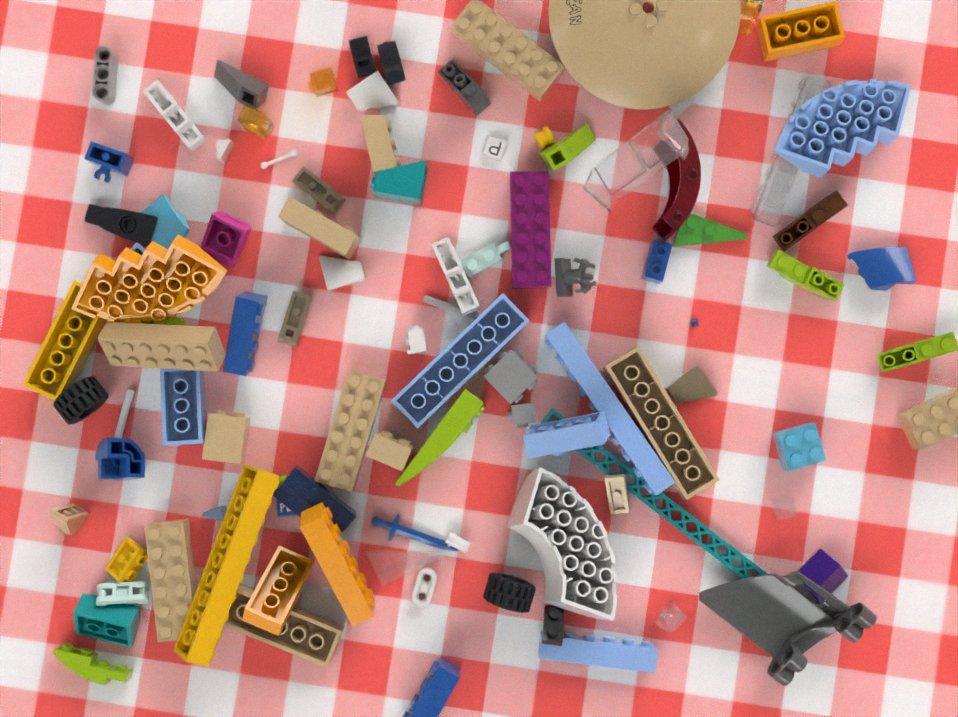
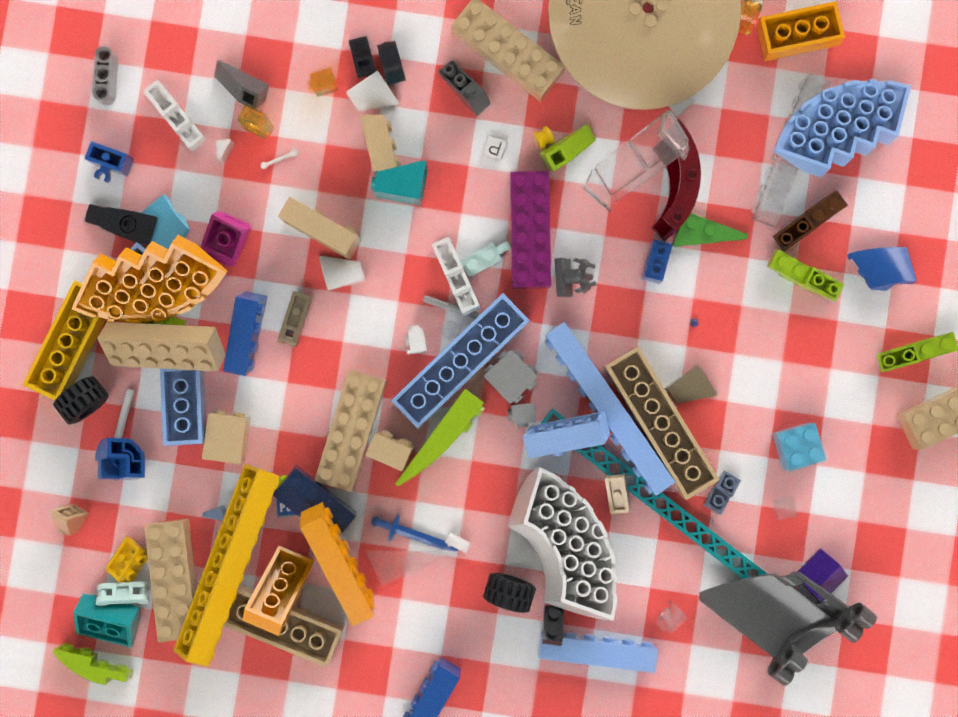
(318, 189): dark tan plate -> none
(424, 586): white plate -> none
(721, 492): none -> sand blue slope

